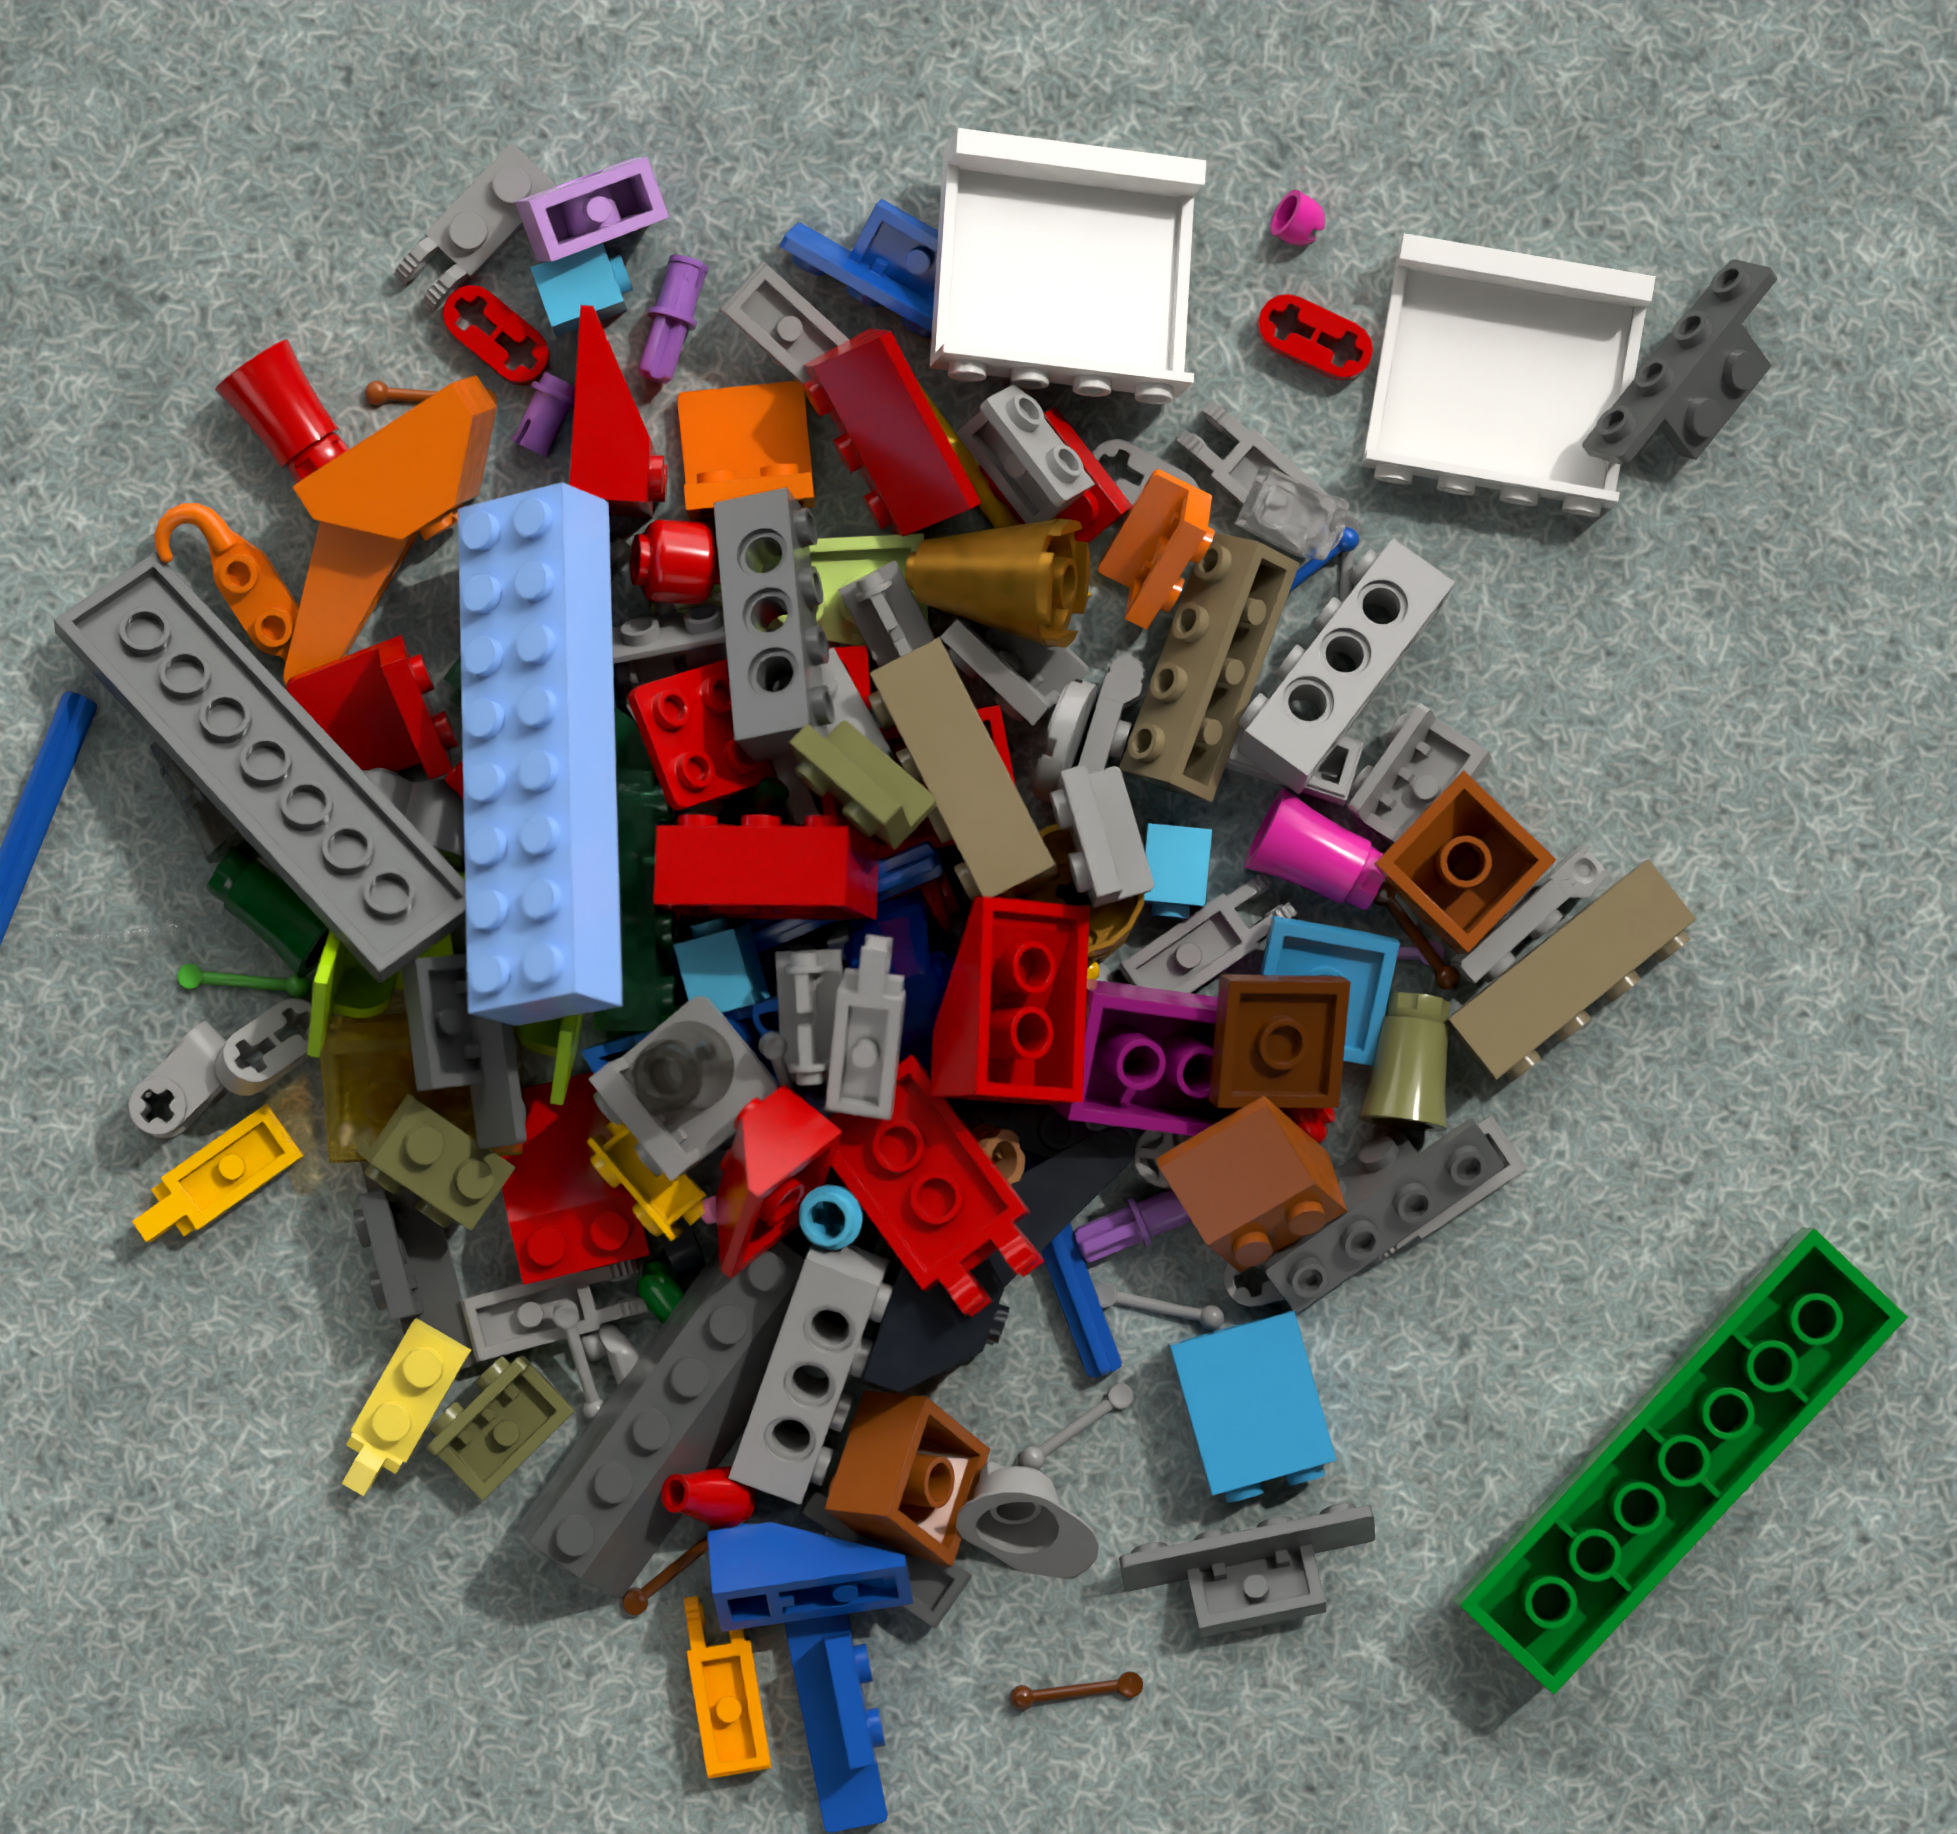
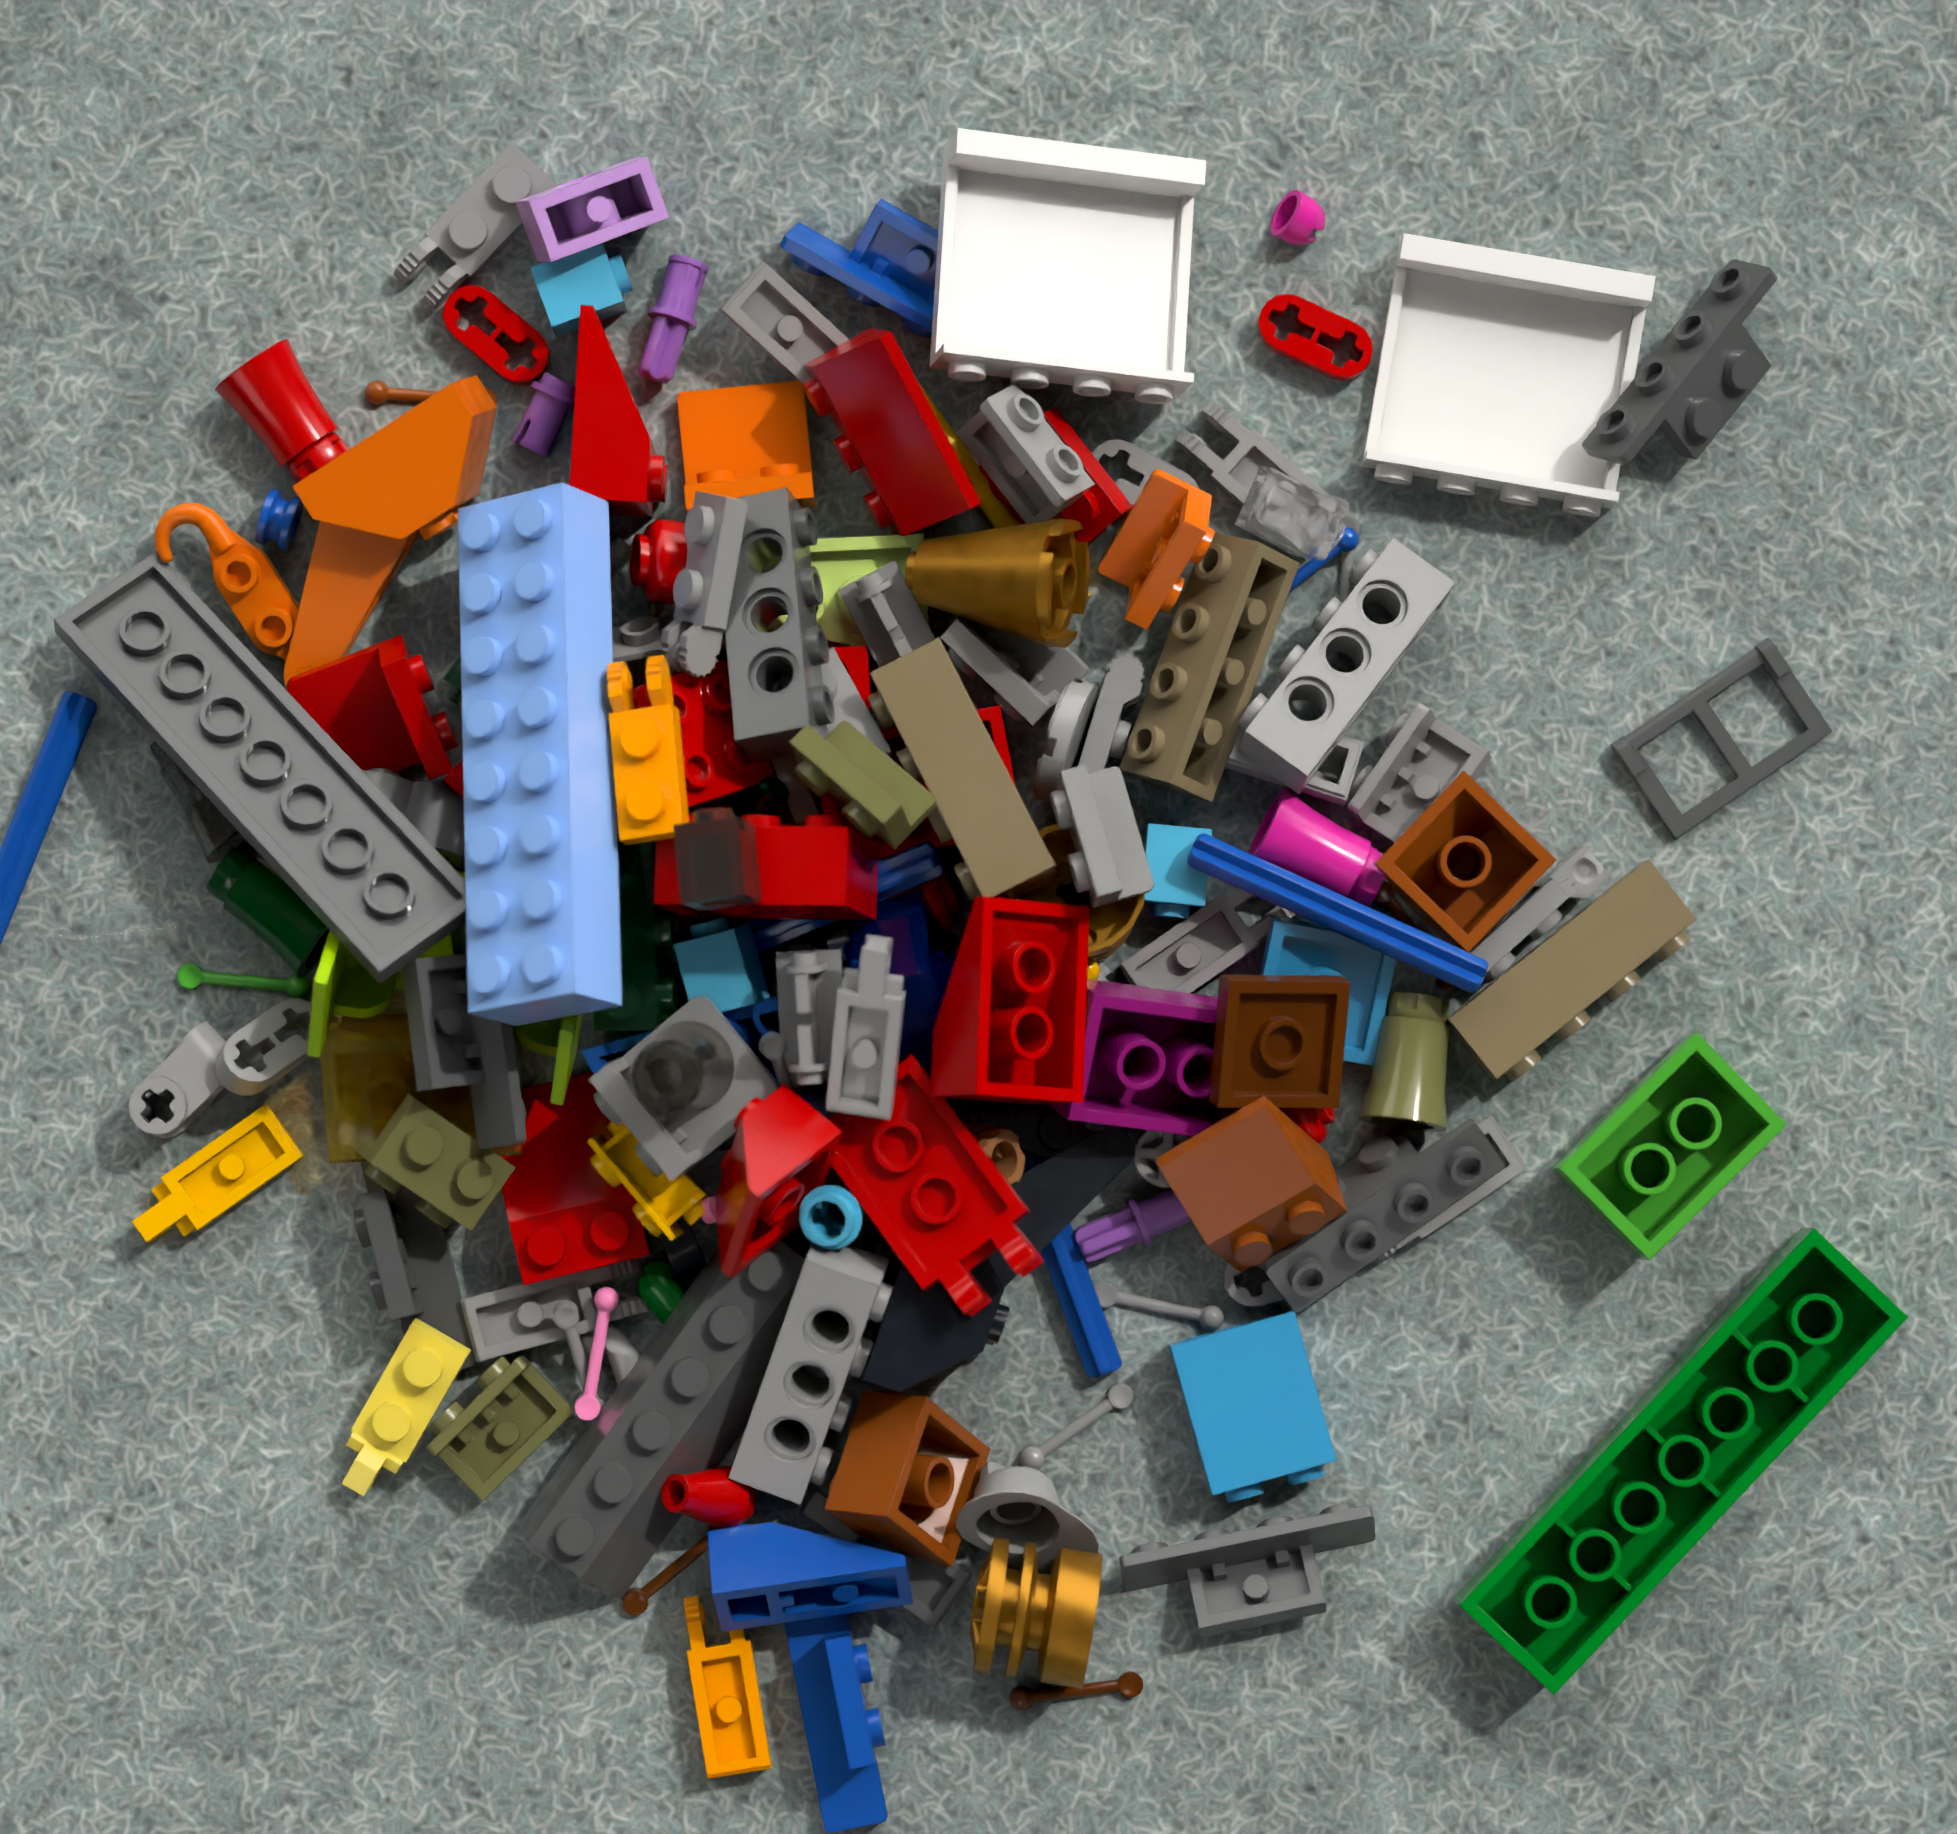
(279, 520): none -> blue bush
(587, 1405): none -> bright pink hinge
(646, 755): none -> light orange hinge
(706, 584): none -> light grey hinge
(717, 860): none -> clear smoke brick
(1037, 1612): none -> pearl gold wheel
(1337, 913): none -> blue axle
(1668, 1146): none -> bright green brick
(1772, 661): none -> dark grey window

